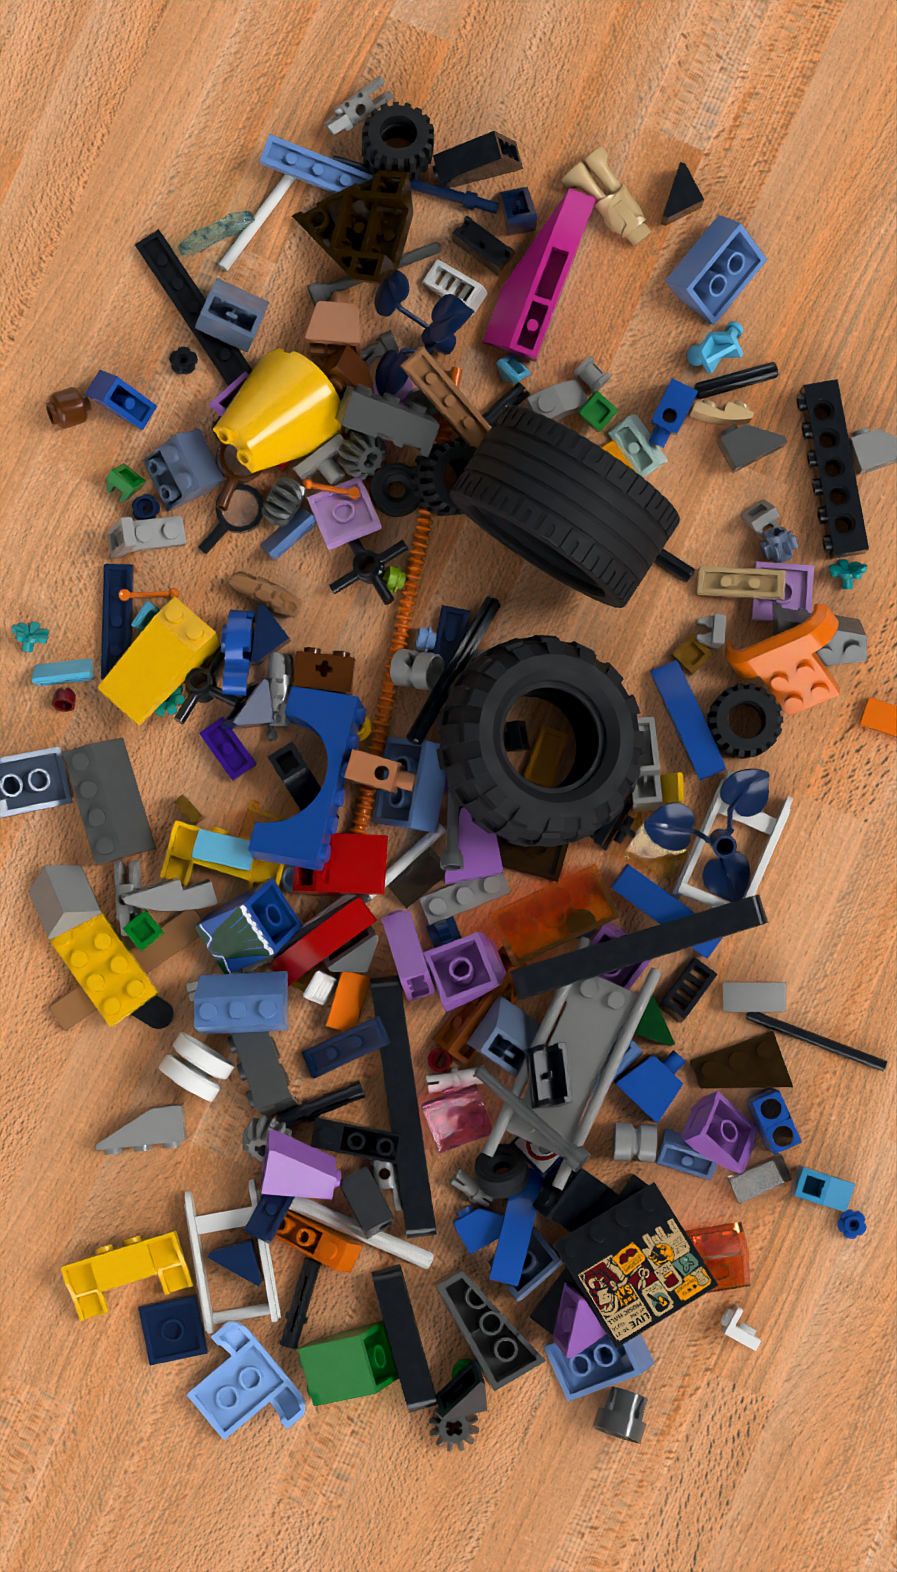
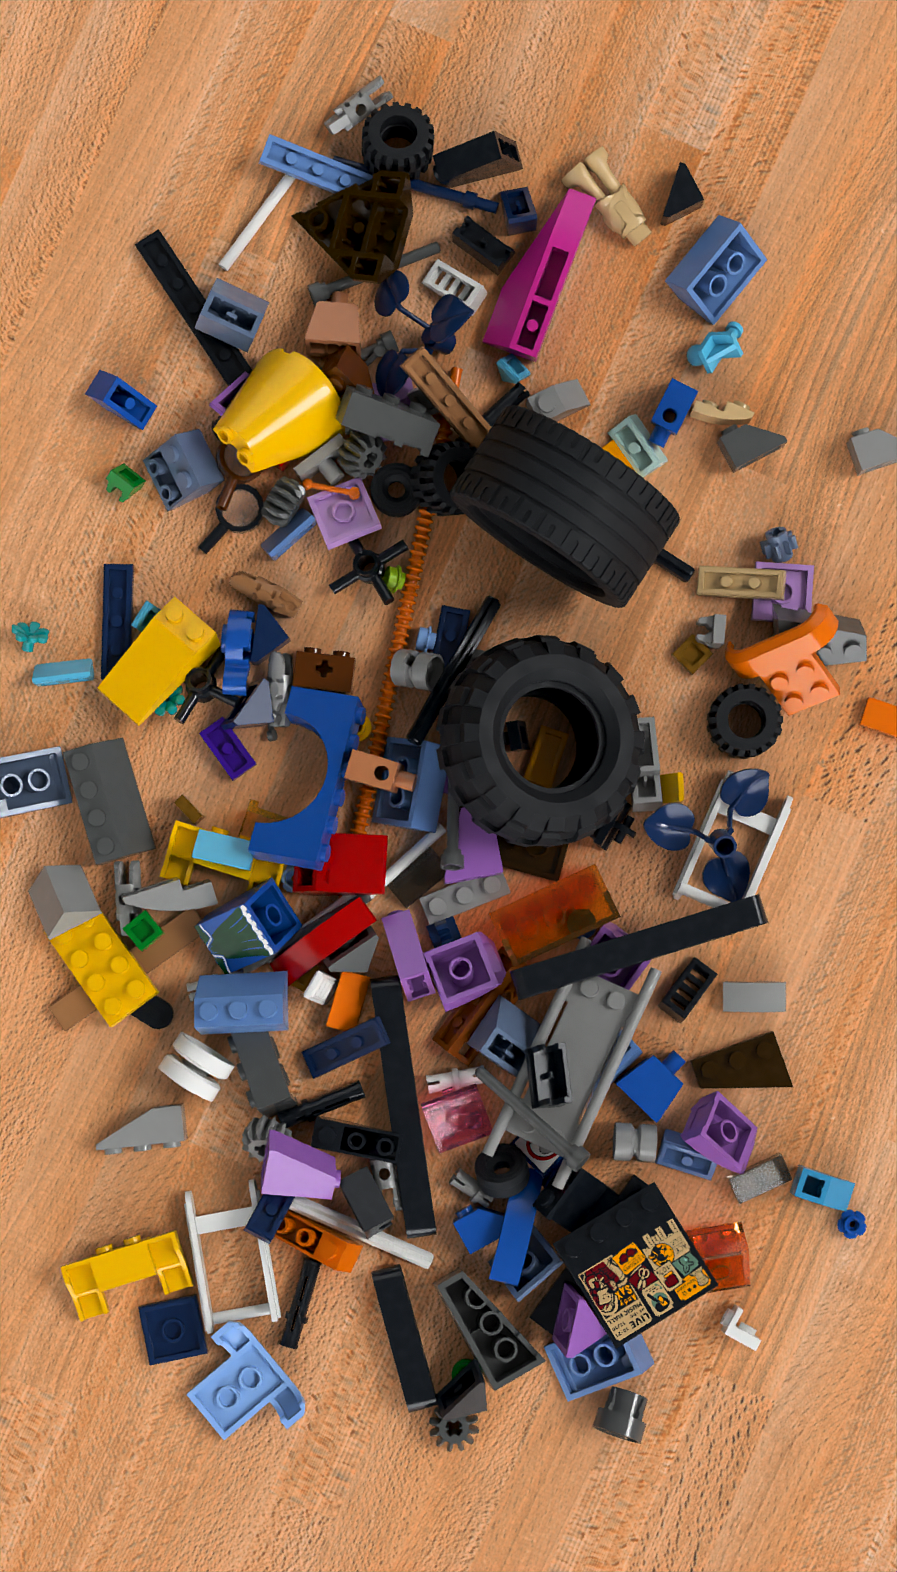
(64, 699): dark red hinge -> none
(68, 408): reddish brown head -> none
(124, 594): orange hinge -> none
(142, 501): dark blue plate -> none
(145, 535): light grey bracket -> none
(183, 368): black plate -> none
(203, 238): clear light blue tile -> none
(241, 1259): dark blue slope -> none
(295, 775): black slope -> none
(348, 1364): green slope -> none
(434, 1057): dark red hinge -> none
(591, 374): light grey bush -> none
(597, 411): green tile -> none
(651, 855): clear yellow piece -> none
(653, 1024): dark green slope -> none
(655, 902): blue slope -> none
(688, 720): blue slope -> none
(736, 380): black axle -> none
(754, 1104): blue piece -> none
(760, 516): light grey tile -> none
(817, 1040): black piece -> none
(828, 396): black brick -> none
(847, 572): teal plant -> none

